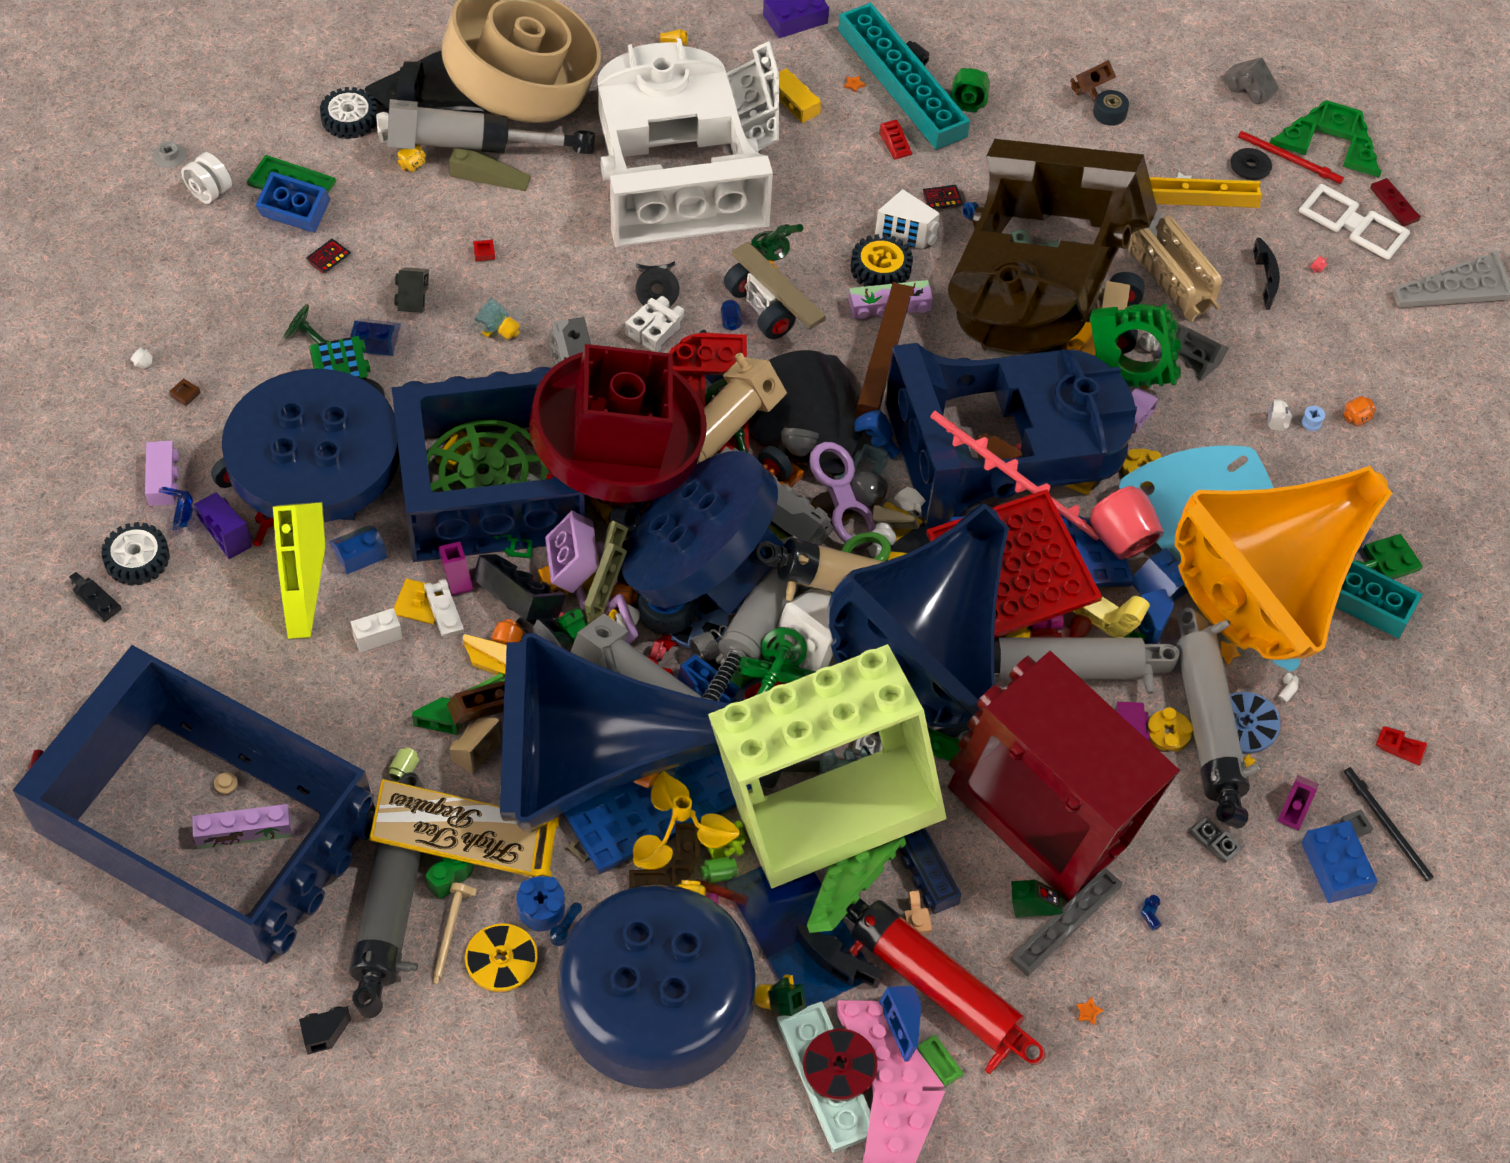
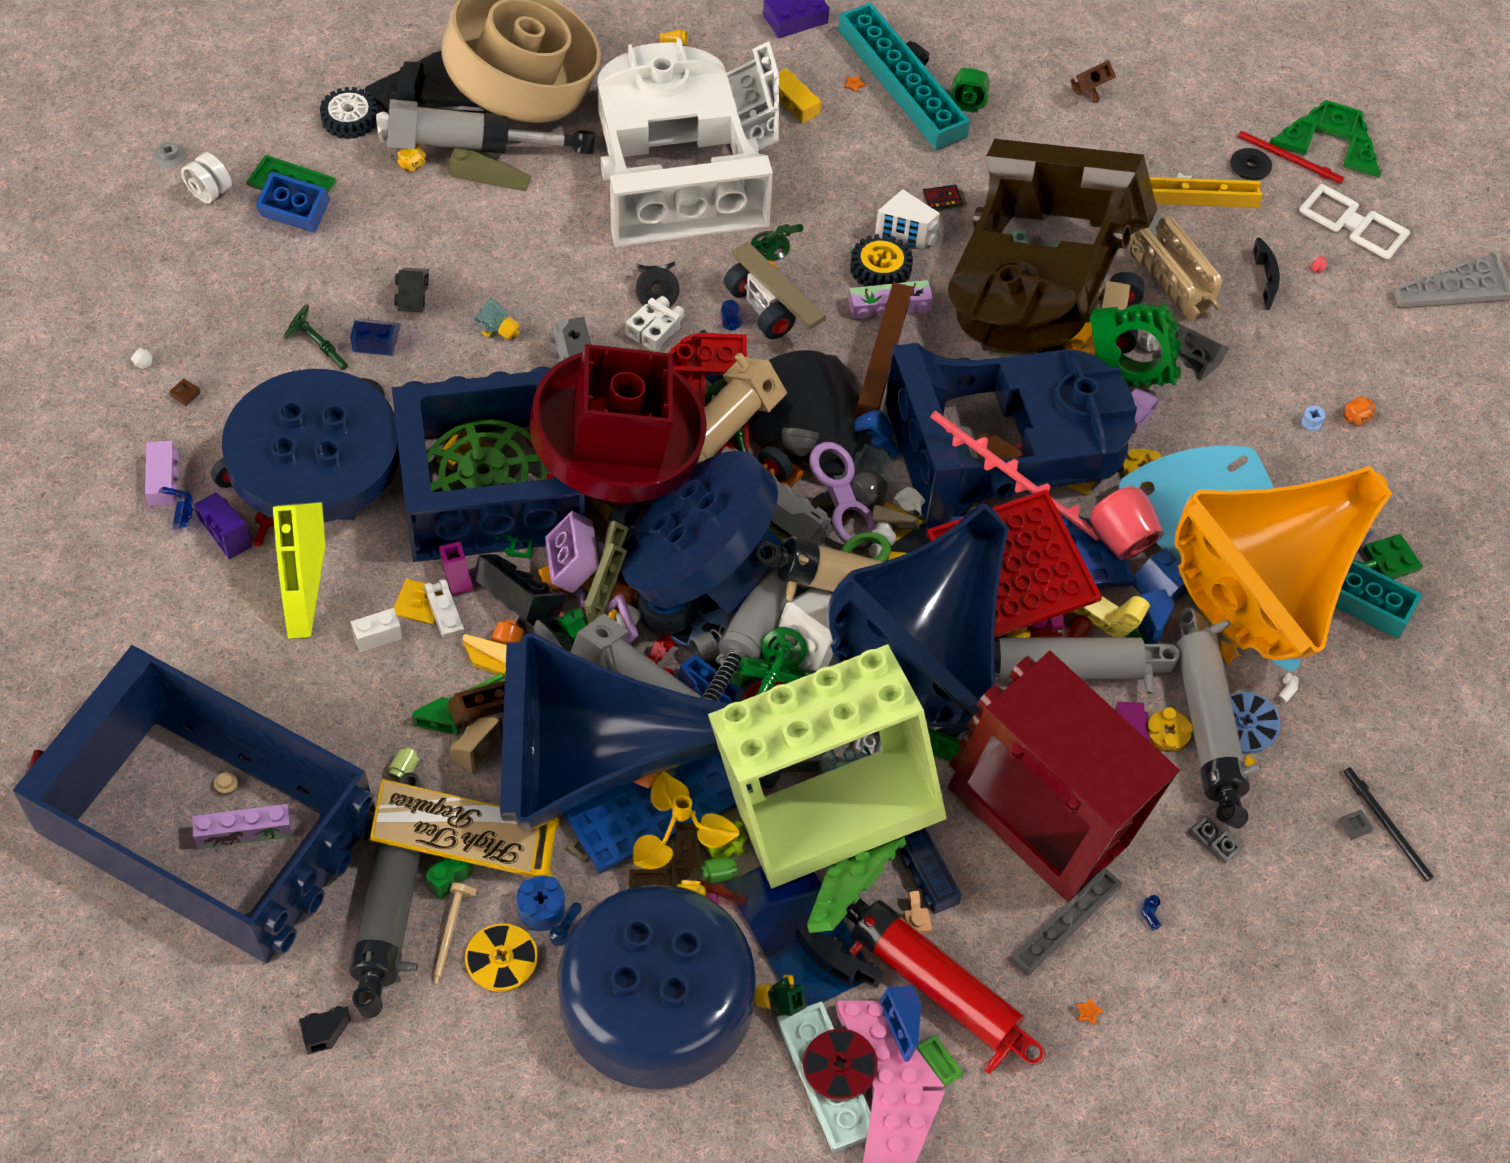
(94, 597): black hinge -> none
(130, 568): wheel -> none
(328, 256): piece -> none
(341, 355): slope -> none
(359, 548): blue slope -> none
(484, 250): red plate -> none
(891, 129): red slope -> none
(969, 210): blue plate -> none
(1035, 899): dark green slope -> none
(1111, 107): black wheel -> none
(1253, 77): flat silver brick -> none
(1279, 415): white rock -> none
(1298, 802): magenta slope -> none
(1339, 861): blue brick -> none
(1395, 202): dark red plate -> none
(1397, 744): red slope -> none

